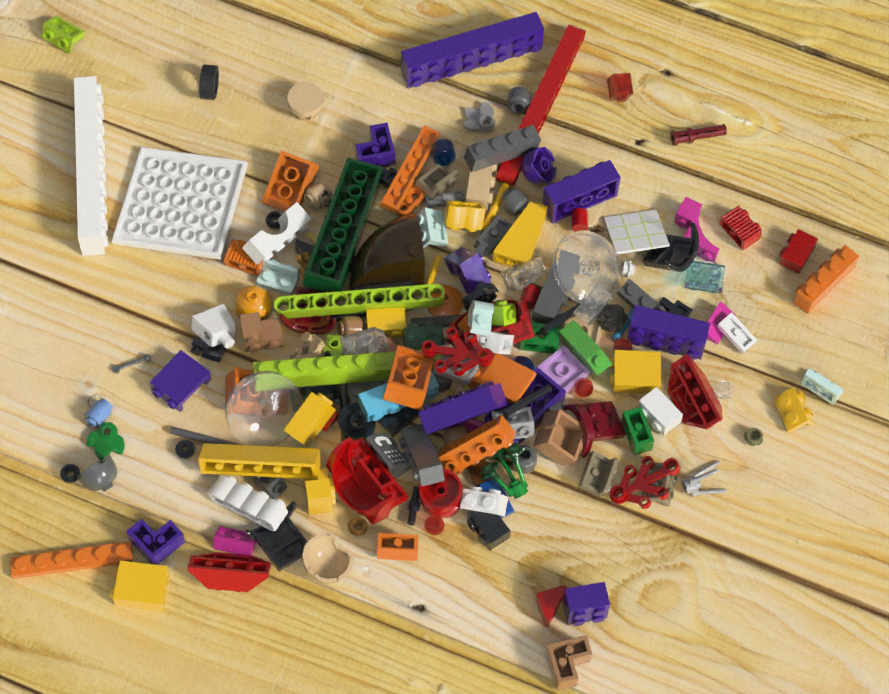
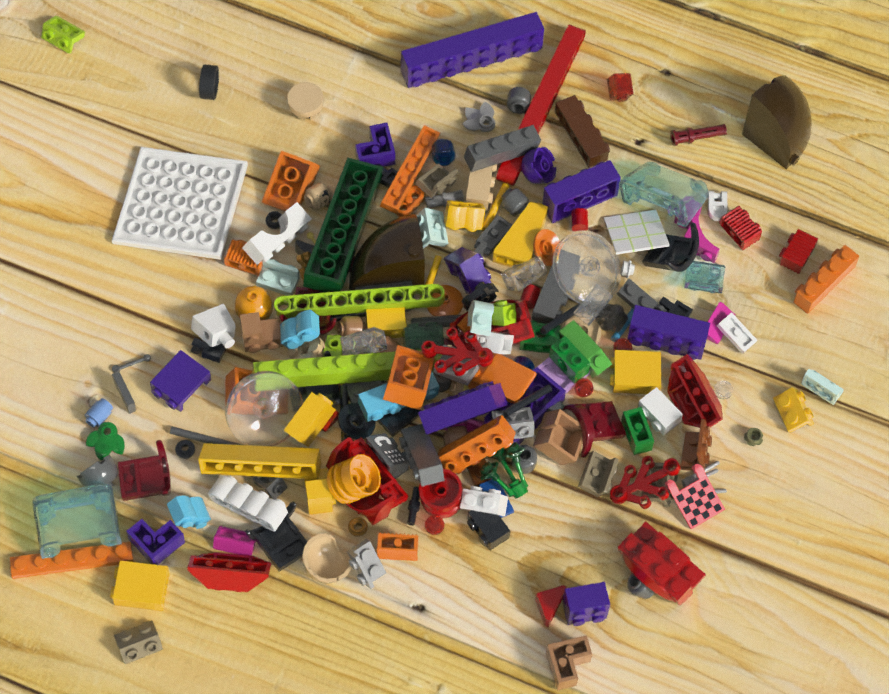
(67, 469): black plate -> none
(76, 517): none -> clear light blue windscreen
(90, 166): white brick -> none
(124, 392): none -> dark grey tile
(138, 642): none -> dark tan bracket
(145, 476): none -> dark red piece
(189, 512): none -> medium azure brick
(299, 329): none -> medium azure brick
(353, 479): none -> light orange wheel
(366, 562): none -> light grey bracket
(545, 245): none -> orange dish
(569, 359): none -> green brick
(582, 131): none -> reddish brown brick
(638, 589): none -> dark grey head
(660, 564): none -> red piece
(665, 189): none -> clear light blue windscreen
(696, 447): none -> dark orange bracket
(697, 500): none -> coral flag
(715, 208): none -> white plate
(779, 121): none -> dark brown brick

